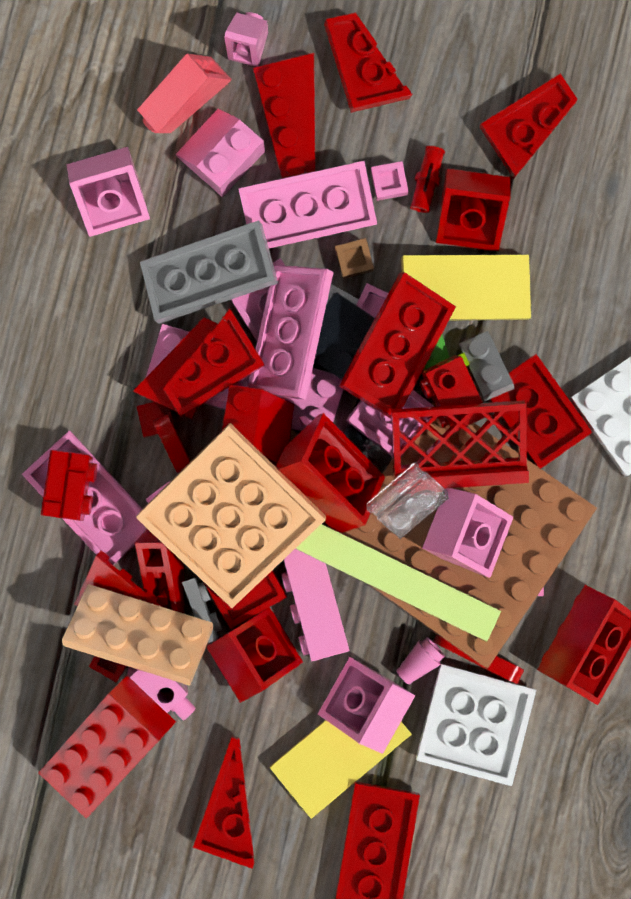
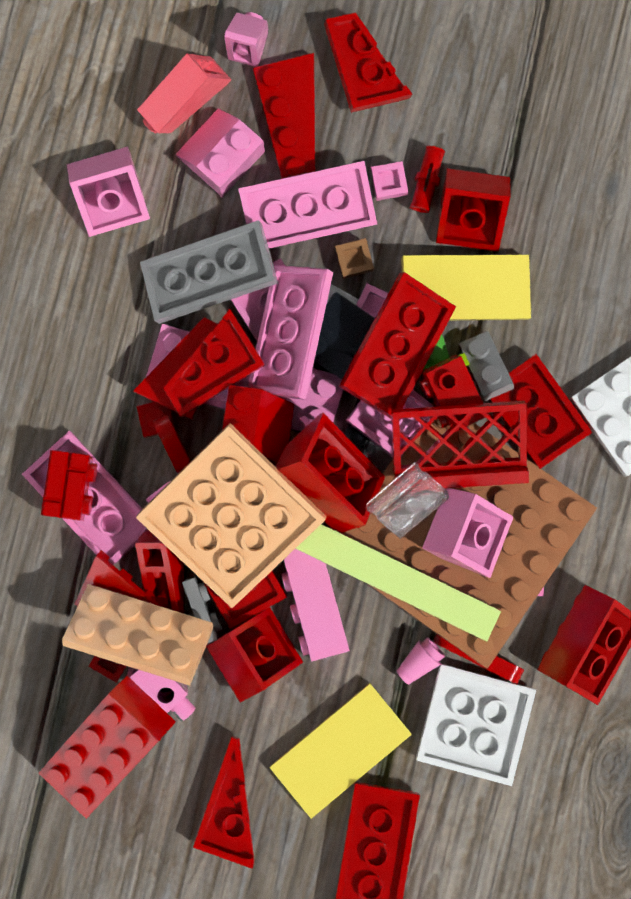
(366, 705): bright pink slope -> none
(528, 122): red wing -> none

